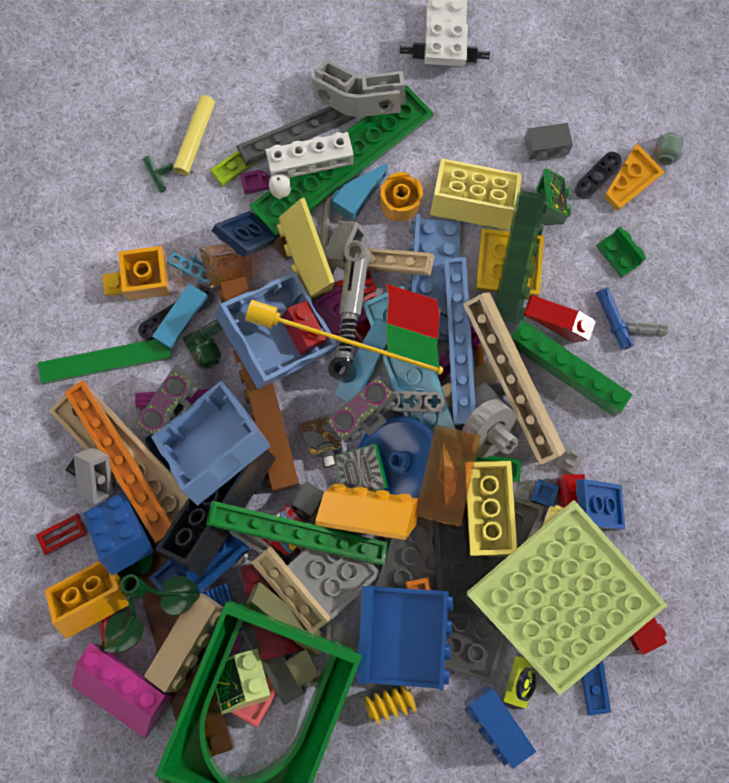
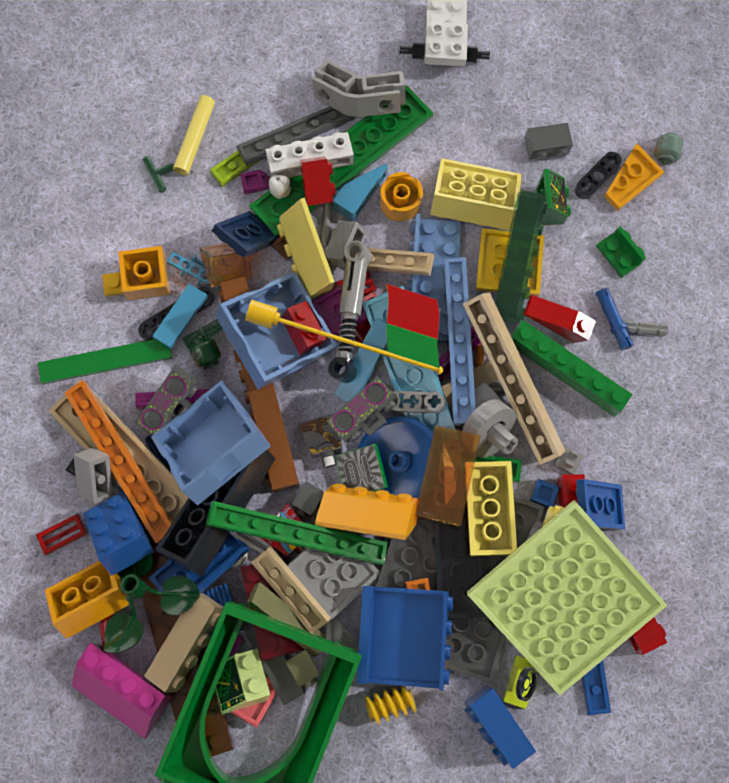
(317, 180): none -> red brick

